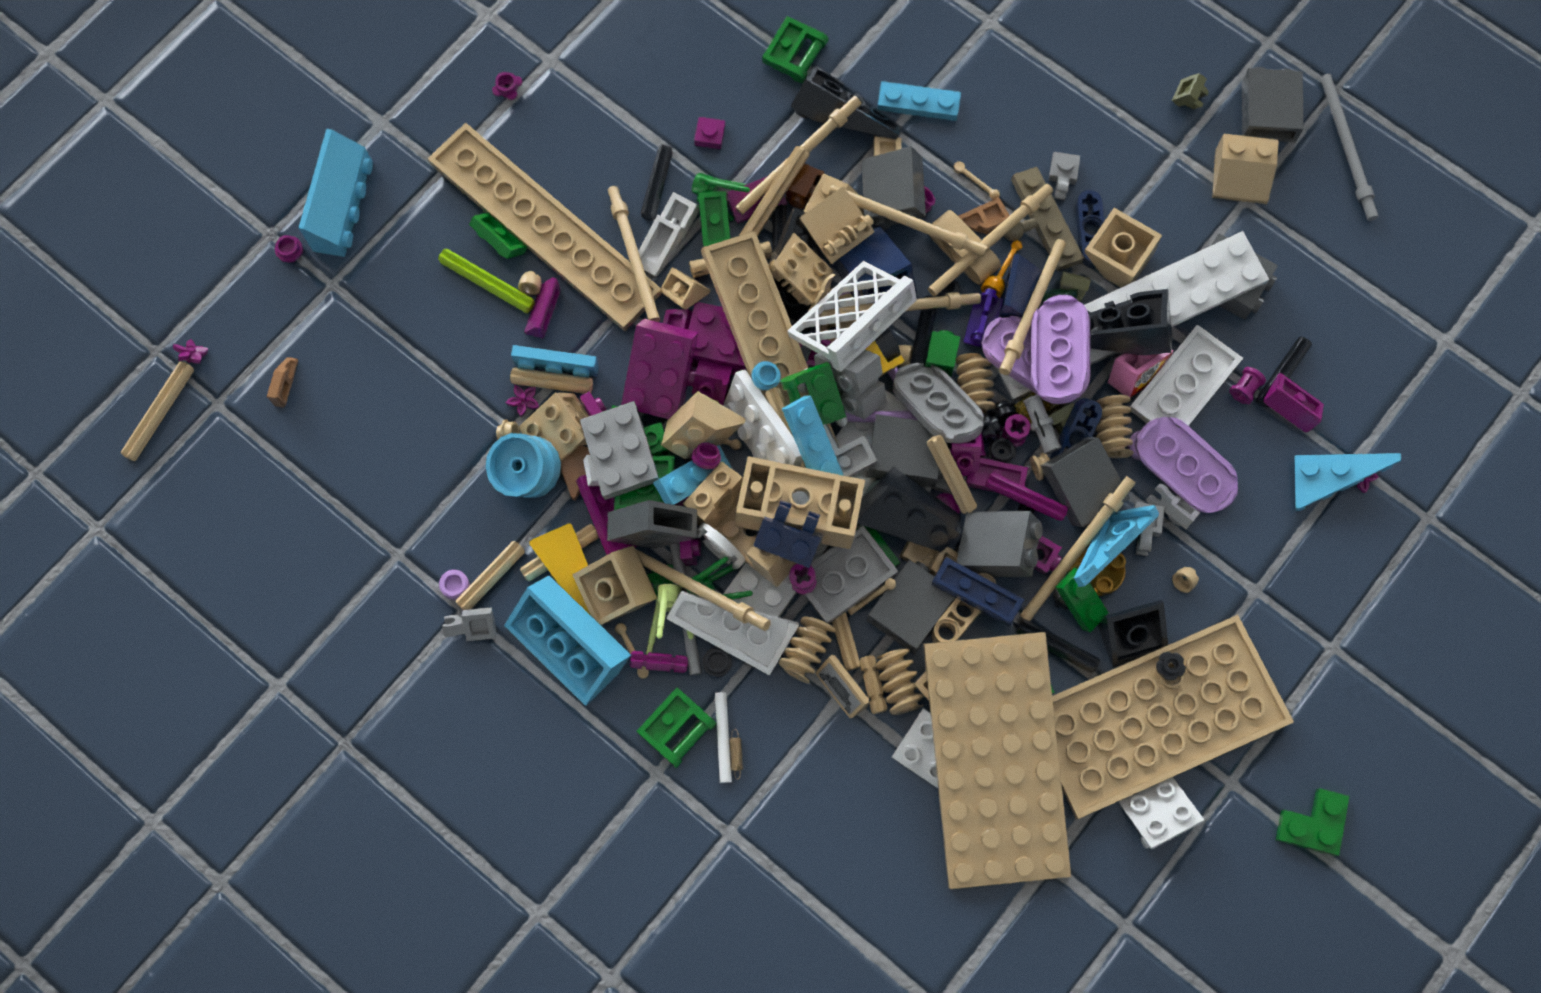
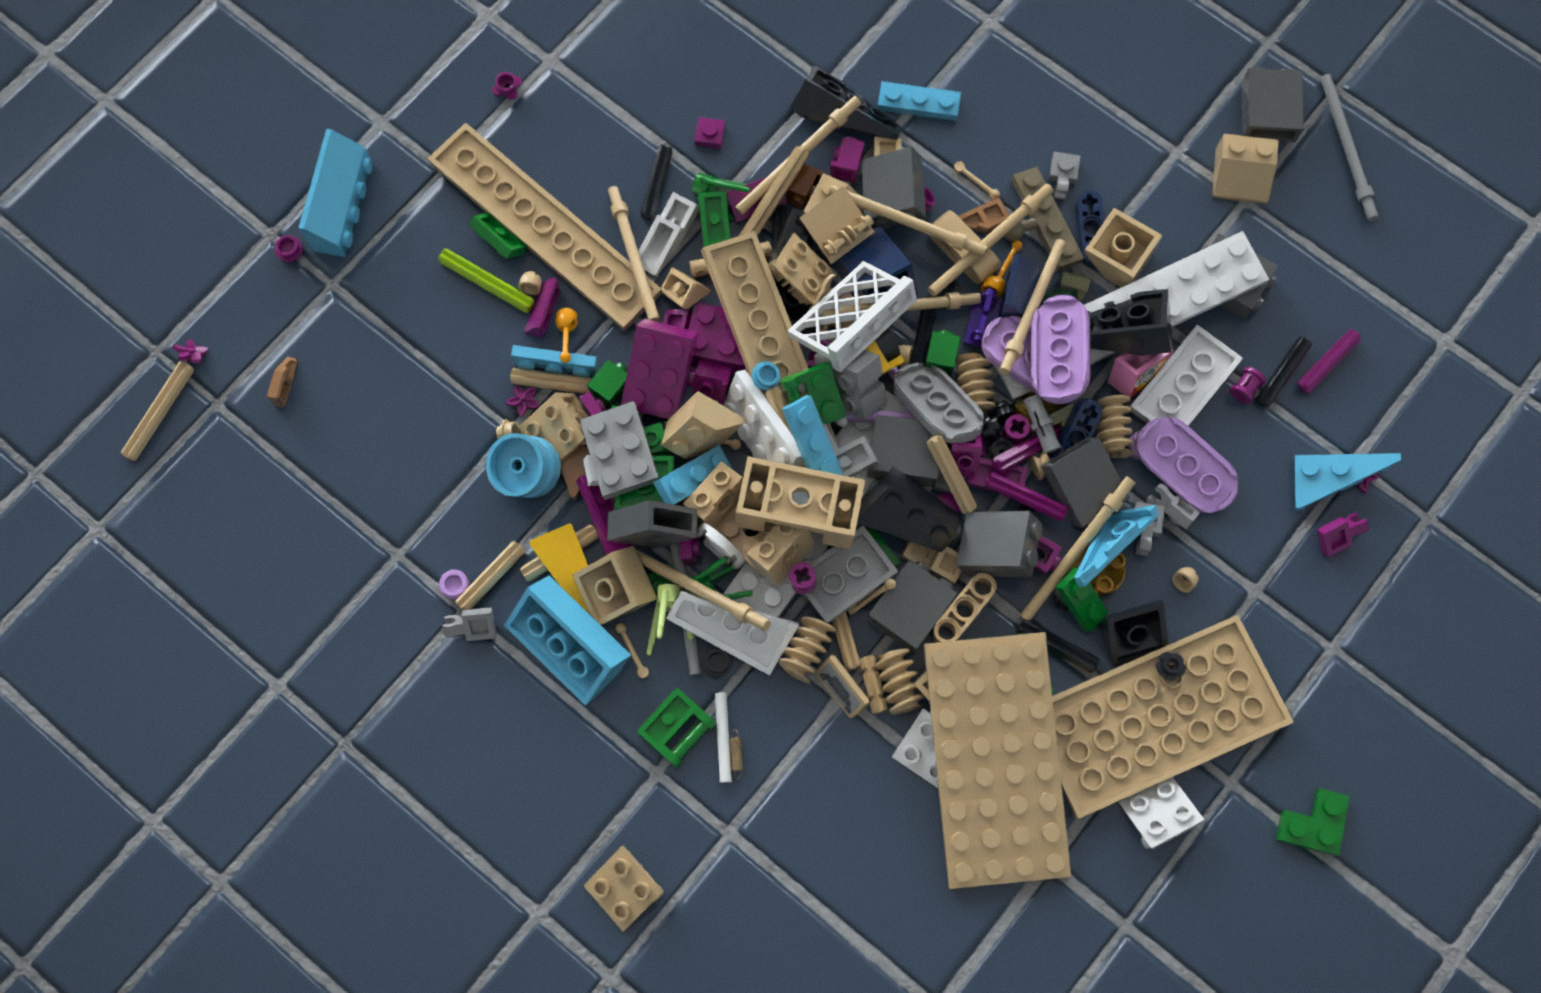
(566, 321): none -> light orange hinge
(609, 383): none -> green brick
(623, 888): none -> tan hinge
(658, 661): magenta axle -> none
(706, 455): magenta plate -> none
(786, 540): dark blue plate -> none
(787, 45): green plate -> none
(847, 160): none -> magenta brick
(977, 591): dark blue tile -> none
(1020, 452): none -> magenta axle
(1189, 91): olive tile -> none
(1294, 403): magenta slope -> none
(1329, 361): none -> magenta axle
(1339, 533): none -> magenta plate

